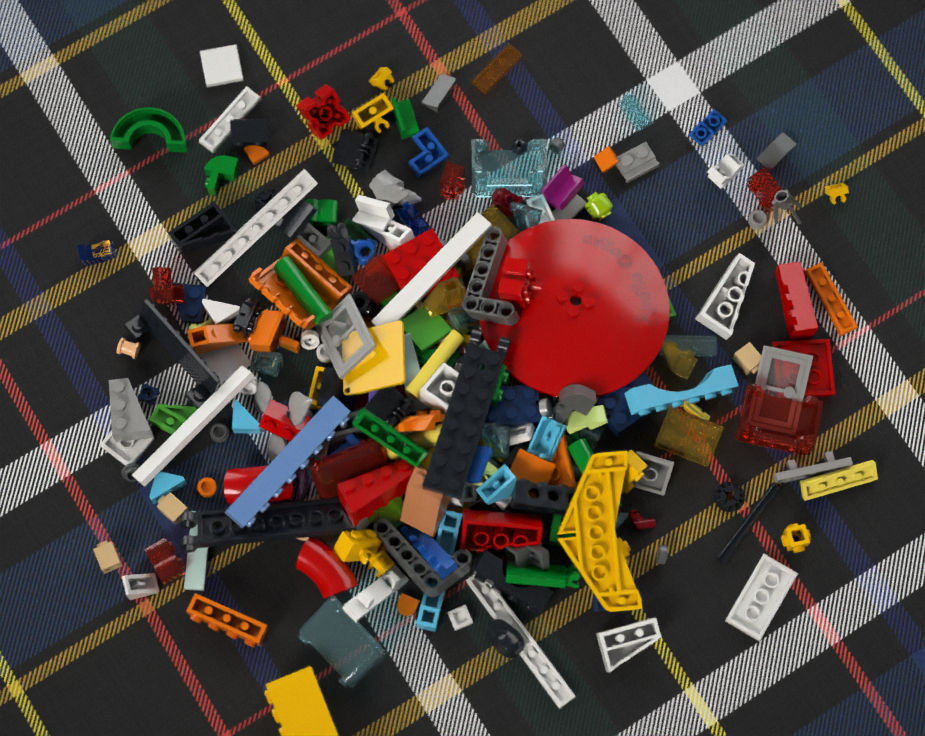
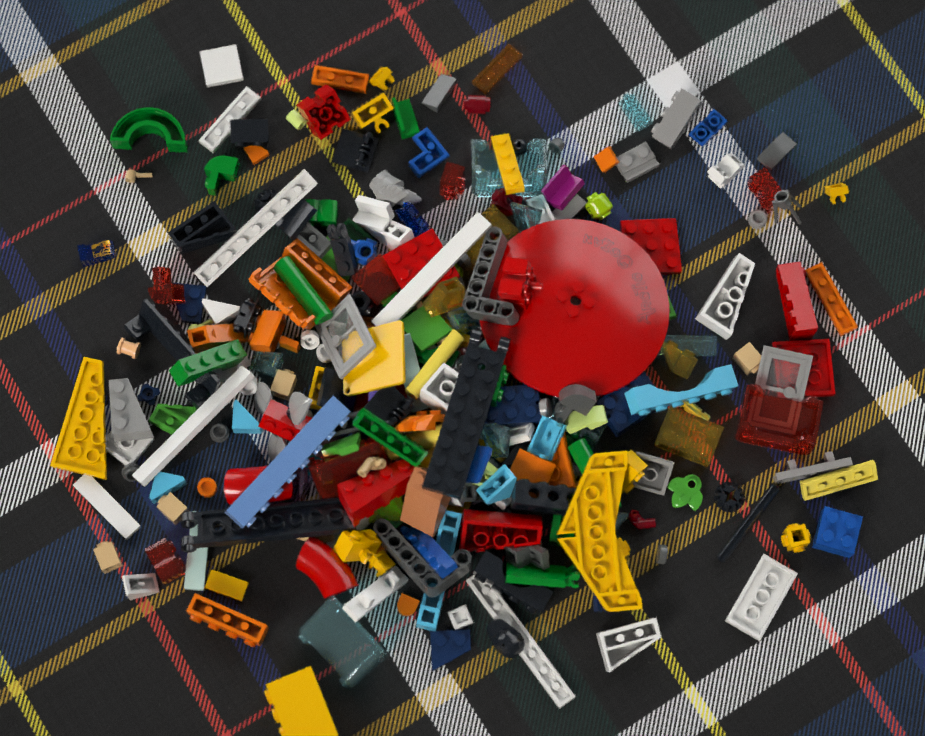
(83, 432): none -> yellow wing
(107, 506): none -> white tile
(132, 174): none -> tan hand
(196, 365): none -> green arch
(226, 585): none -> yellow tile
(283, 384): none -> tan brick
(296, 119): none -> yellowish green hinge
(340, 79): none -> orange tile
(342, 446): none -> bright green tile
(371, 463): none -> tan arm
(448, 646): none -> dark blue wing
(477, 104): none -> dark red brick
(507, 164): none -> yellow plate
(659, 241): none -> red plate
(676, 118): none -> light grey wedge
(684, 494): none -> bright green plate
(837, 532): none -> blue brick

